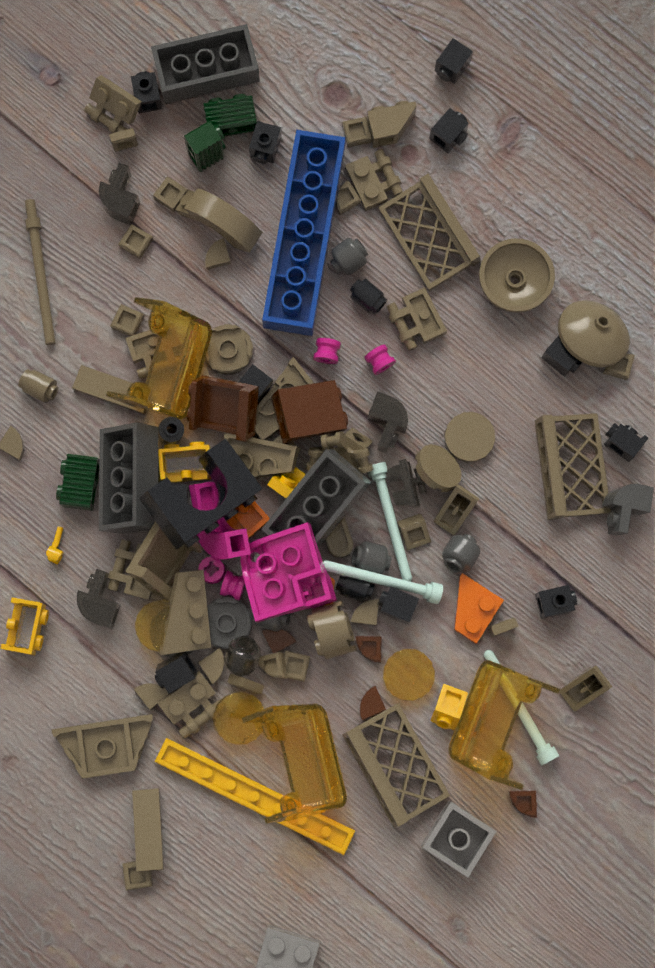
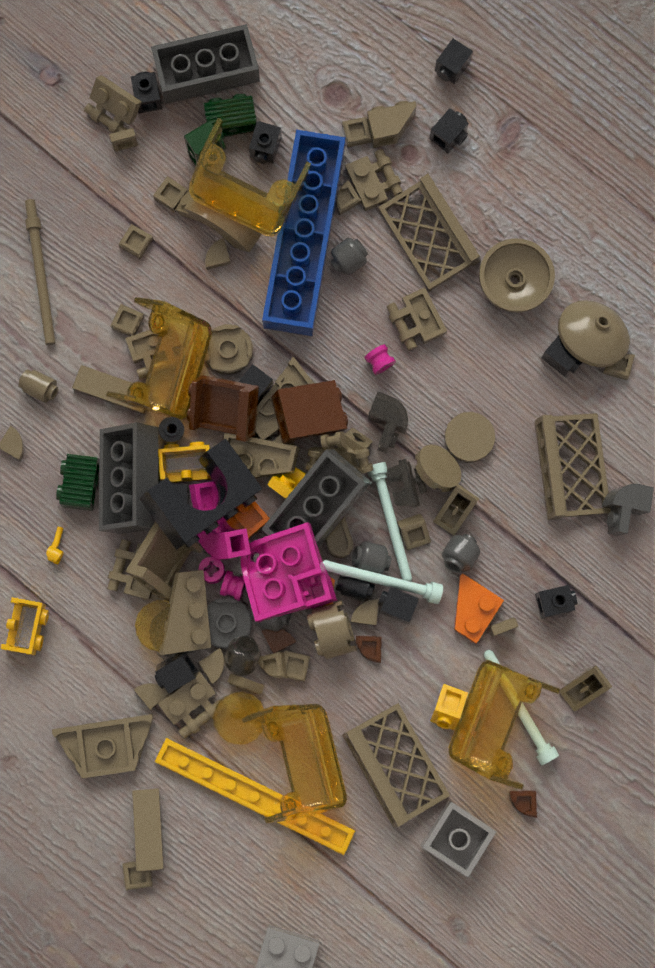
(93, 606): clear smoke brick -> none
(115, 199): clear smoke brick -> none
(238, 199): none -> clear yellow windscreen
(327, 351): dark pink wheel -> none
(368, 296): black brick -> none
(371, 703): reddish brown tile -> none
(408, 674): clear yellow tile -> none
(624, 441): black brick -> none

